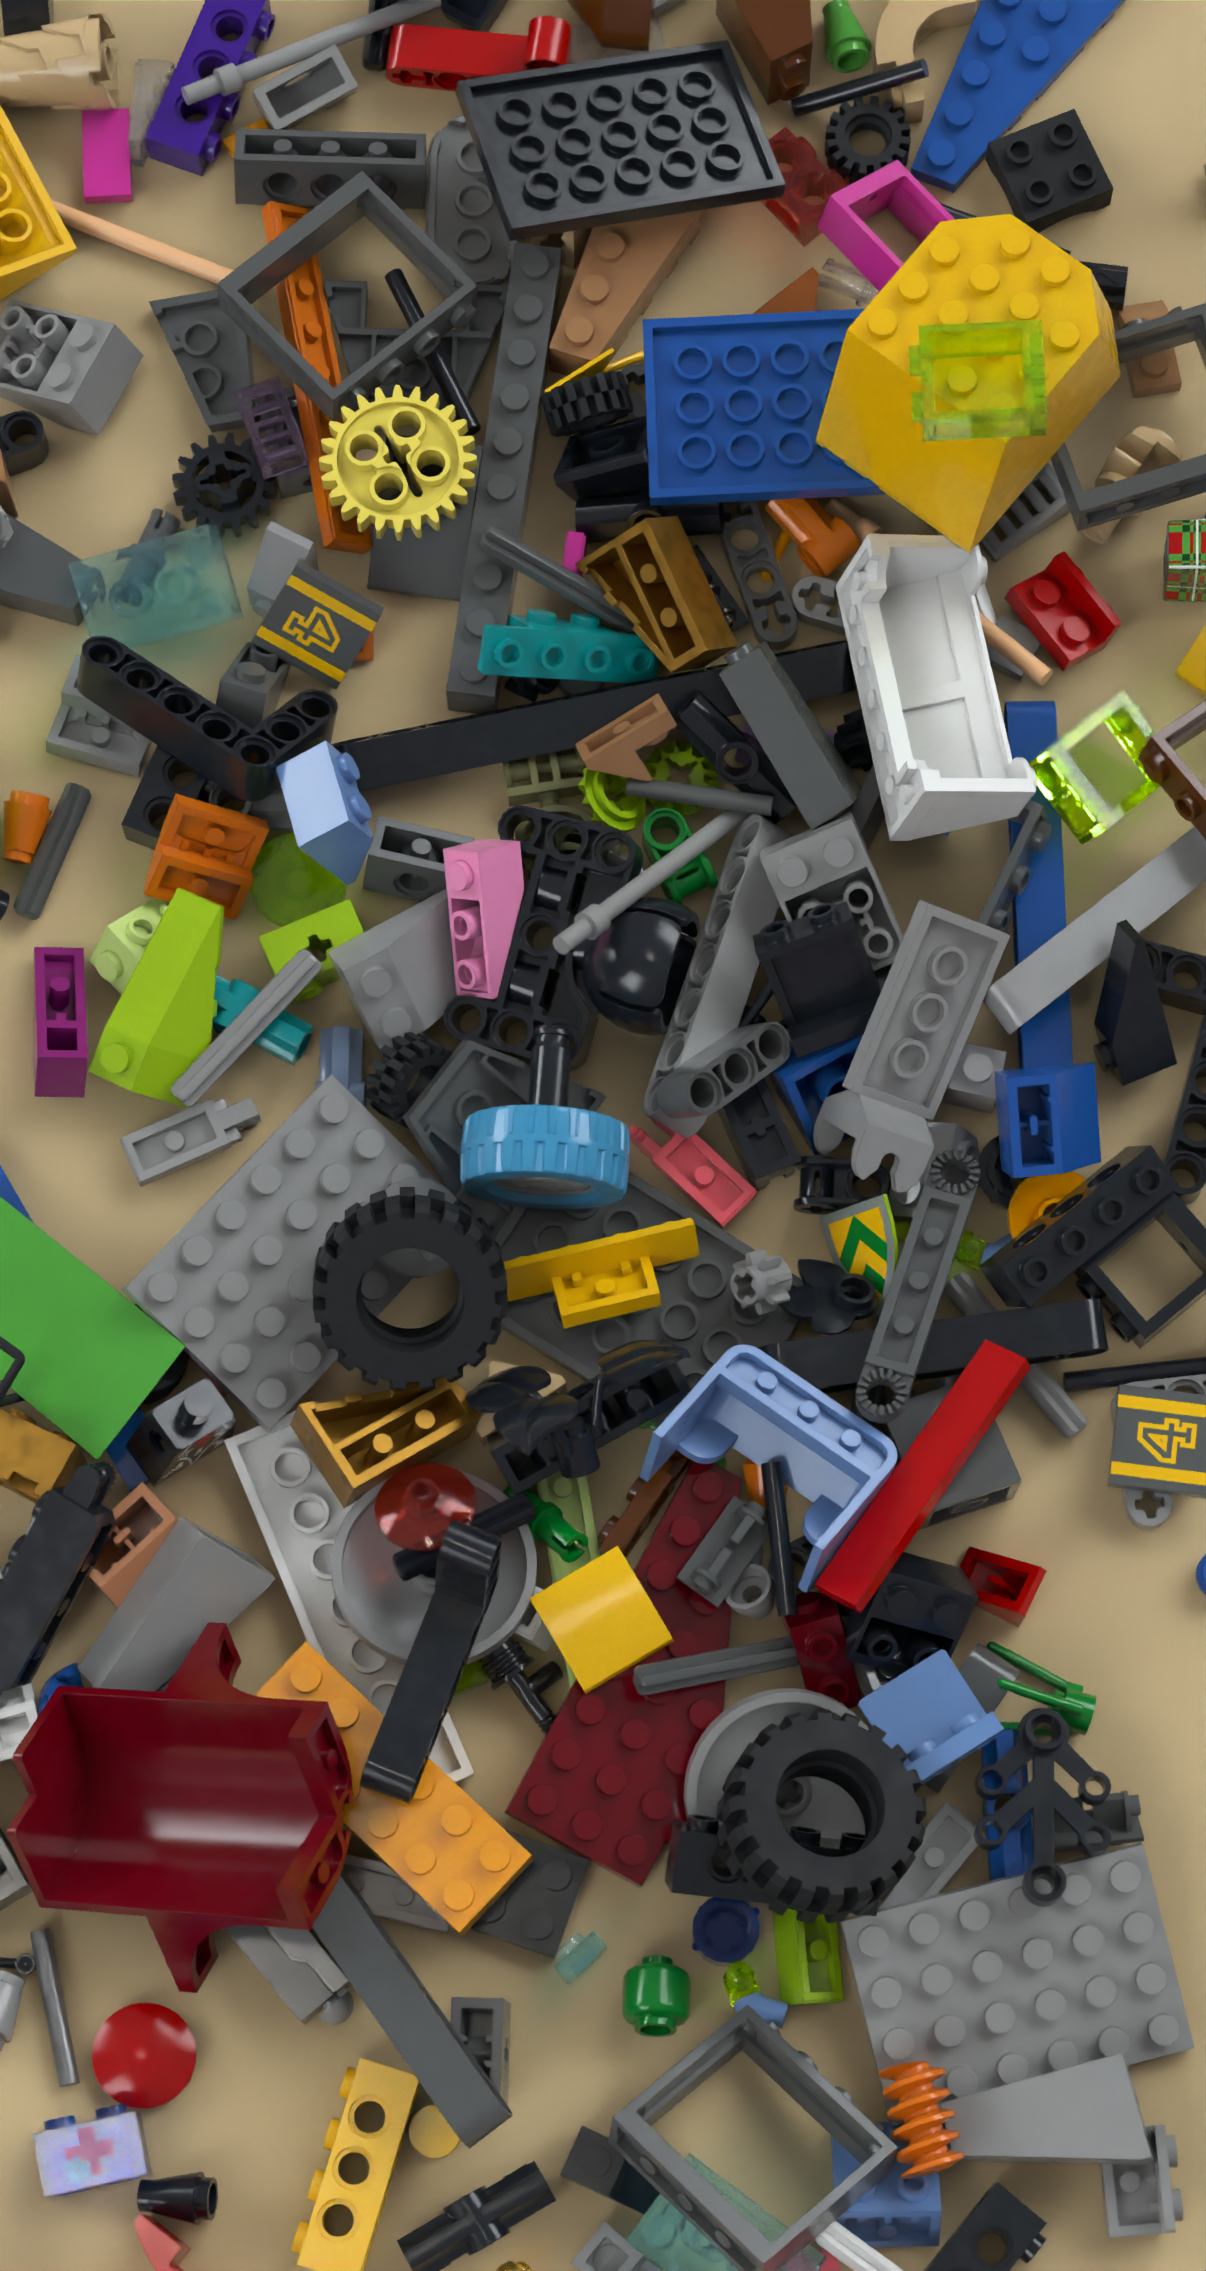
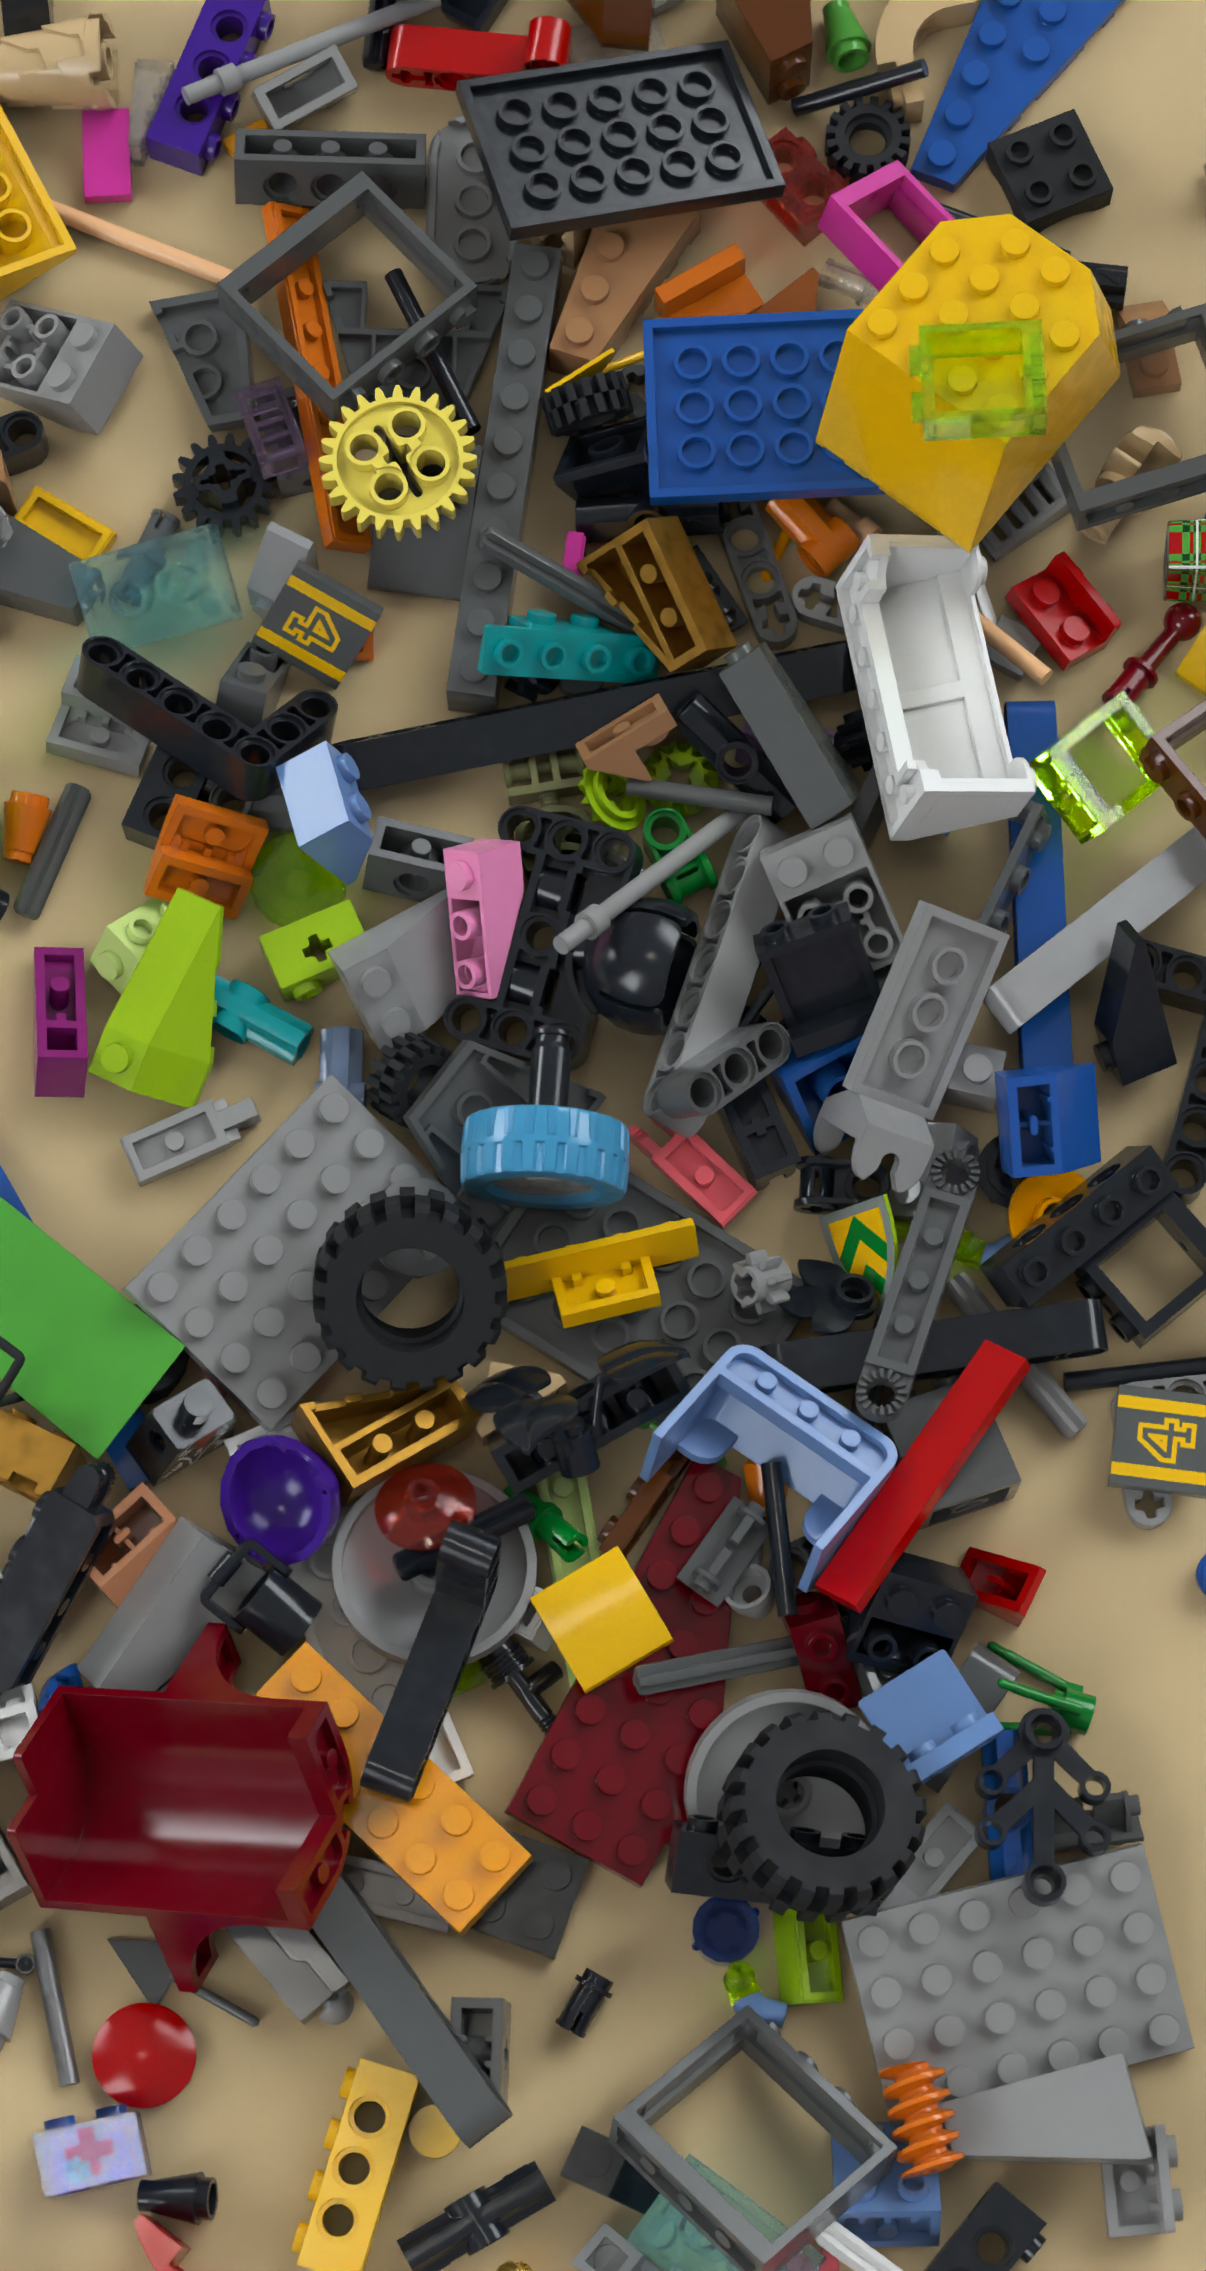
(65, 525): none -> yellow tile
(153, 1976): none -> dark grey piece
(246, 1027): light grey axle -> none
(273, 1609): none -> black piece
(280, 1497): none -> dark purple cylinder
(578, 1955): clear light blue plate -> none
(586, 2001): none -> black pin
(656, 1996): green head -> none
(709, 289): none -> orange panel
(1180, 623): none -> dark red pin

